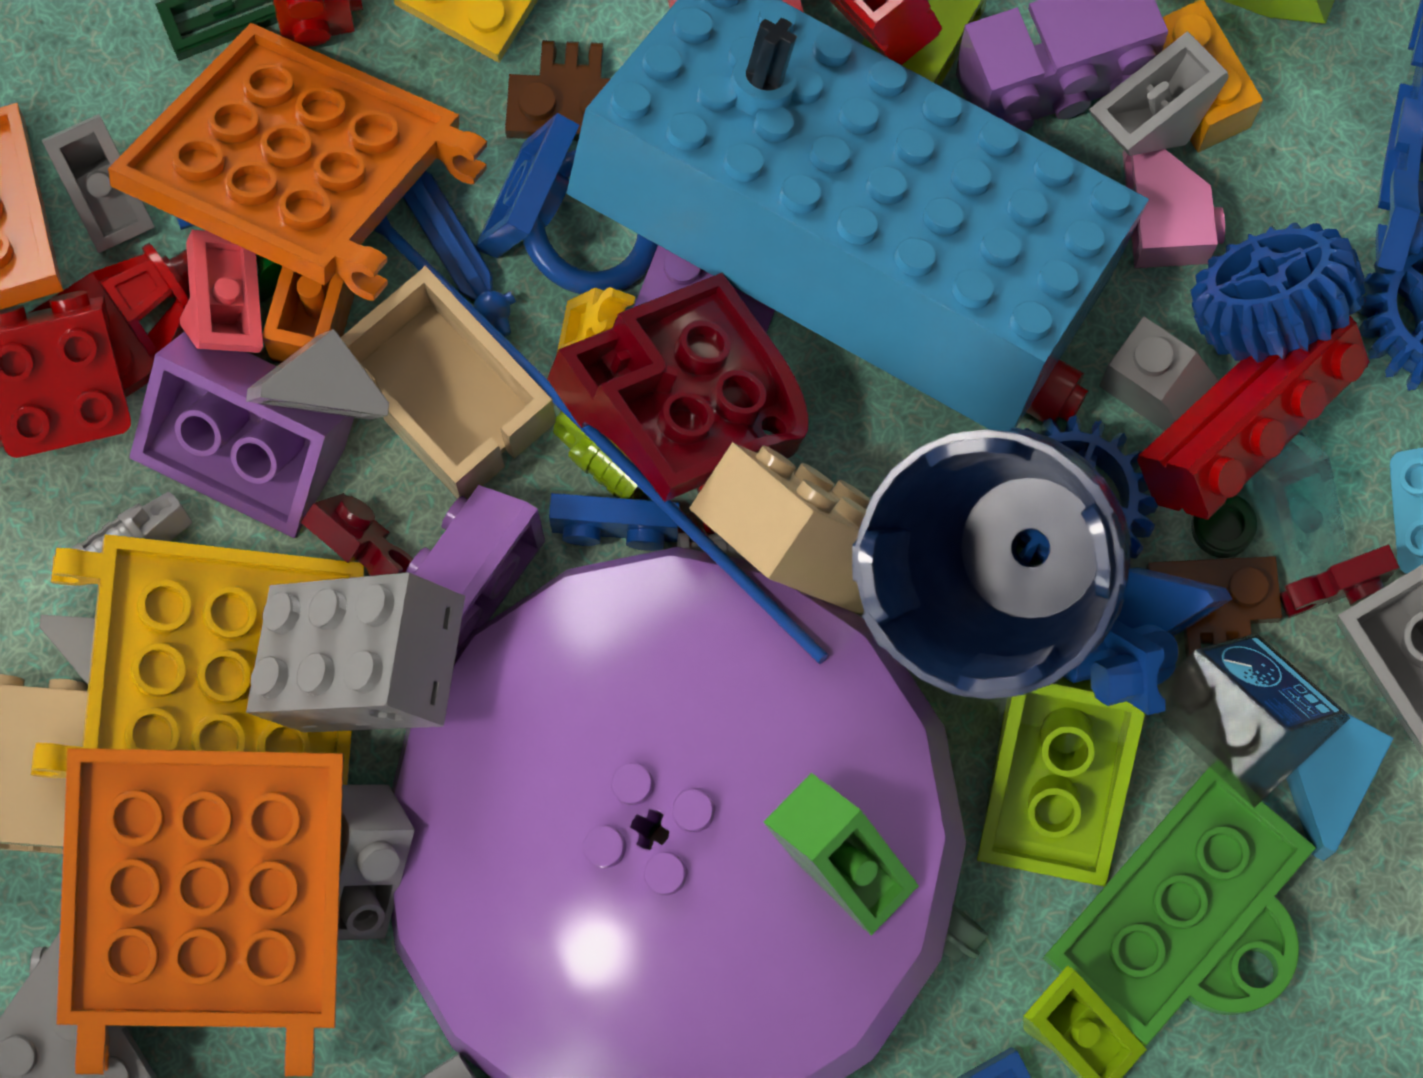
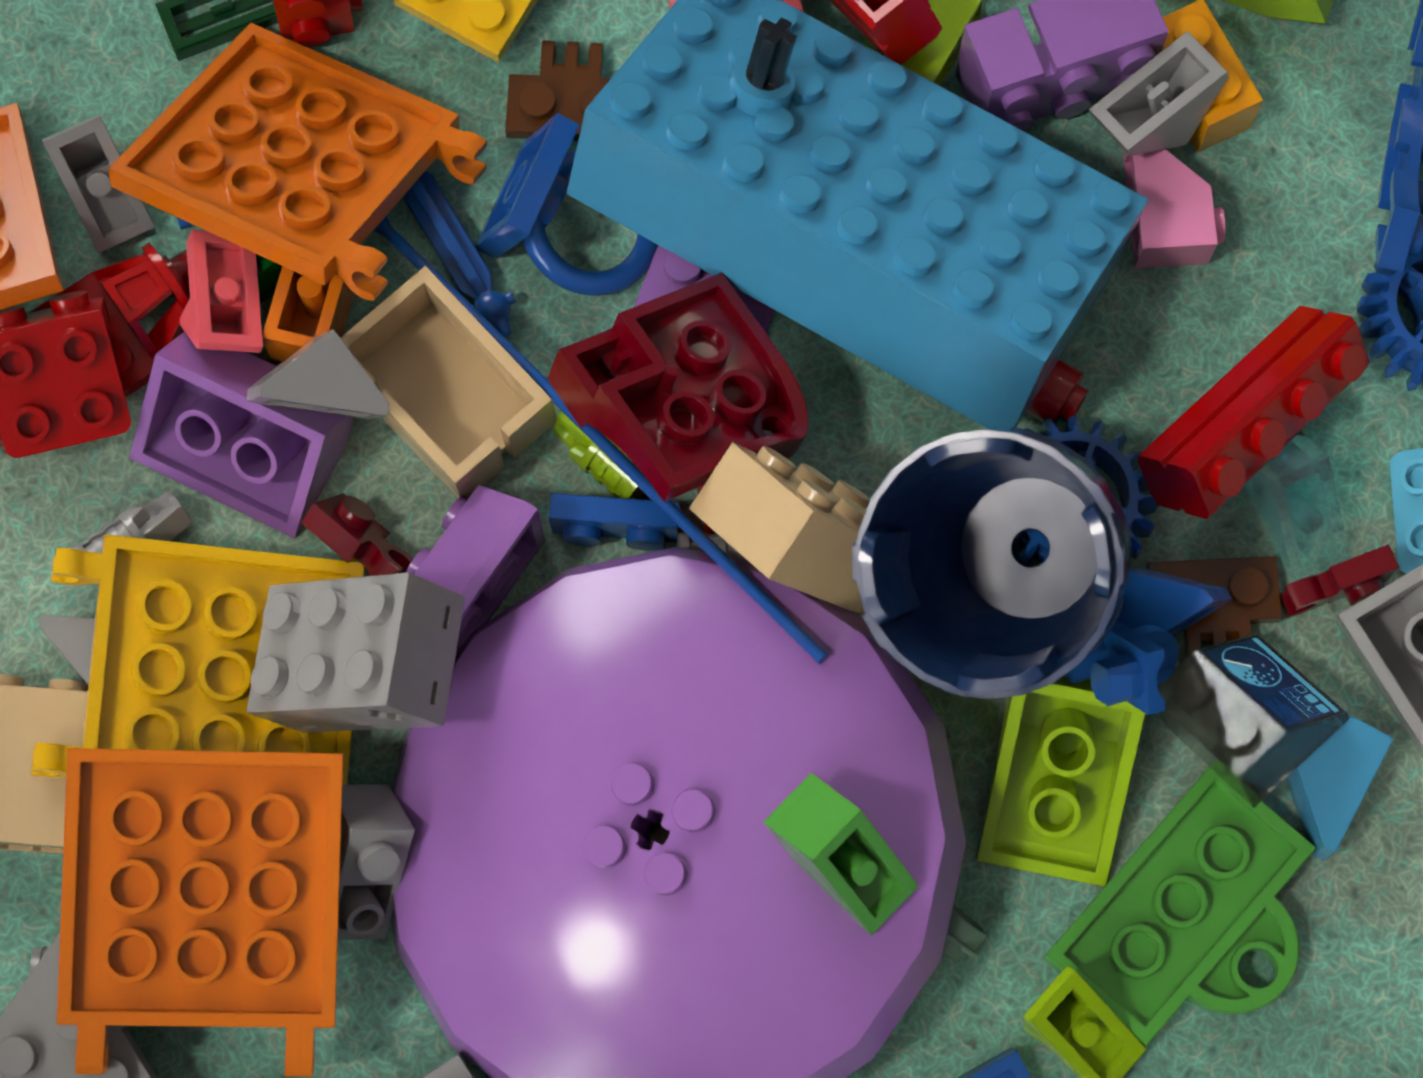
(592, 314): yellow plate -> none
(1157, 374): light grey slope -> none
(1227, 530): dark green tile -> none
(1278, 292): blue gear -> none

